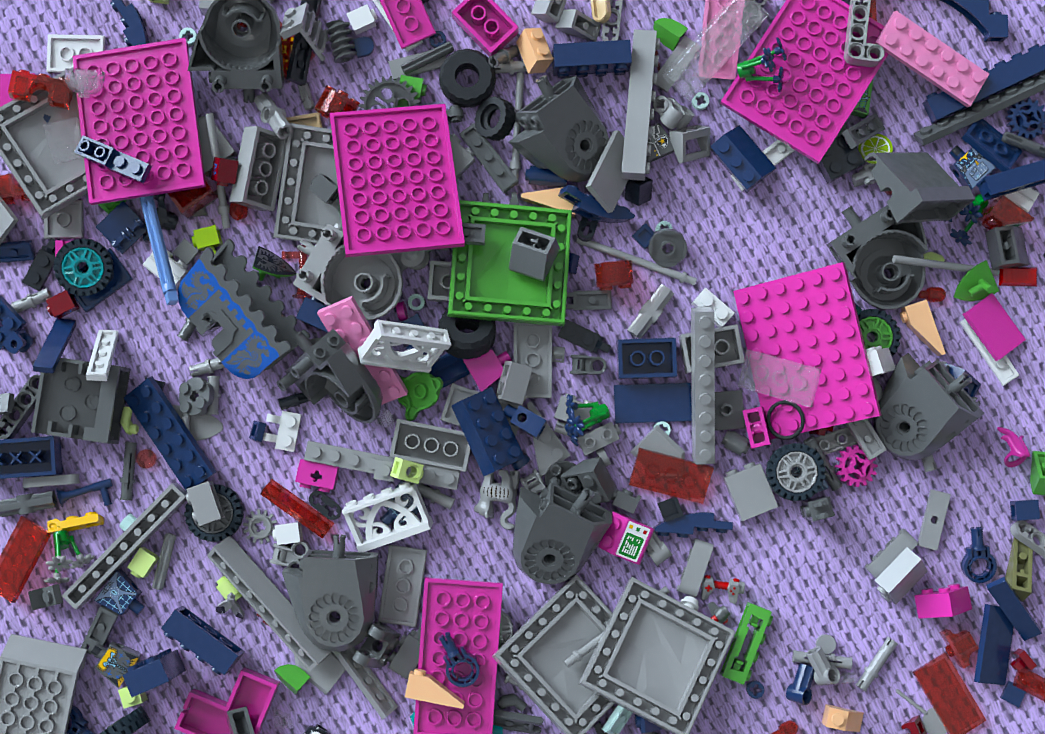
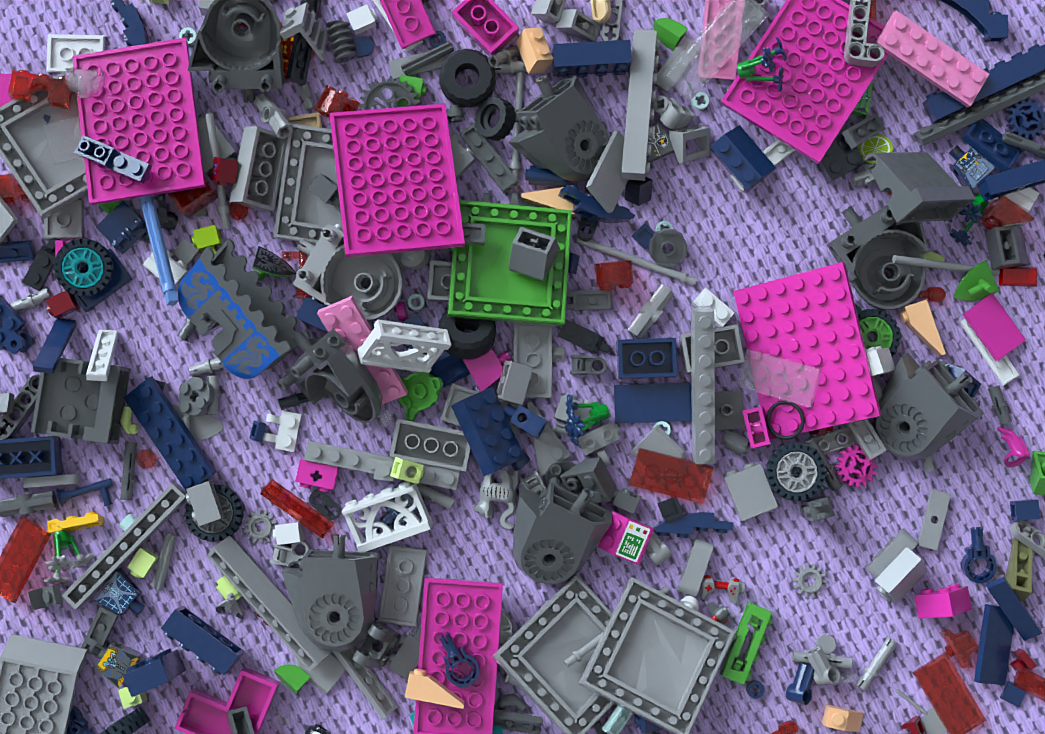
(804, 585): none -> light grey gear
(999, 405): none -> dark grey pin

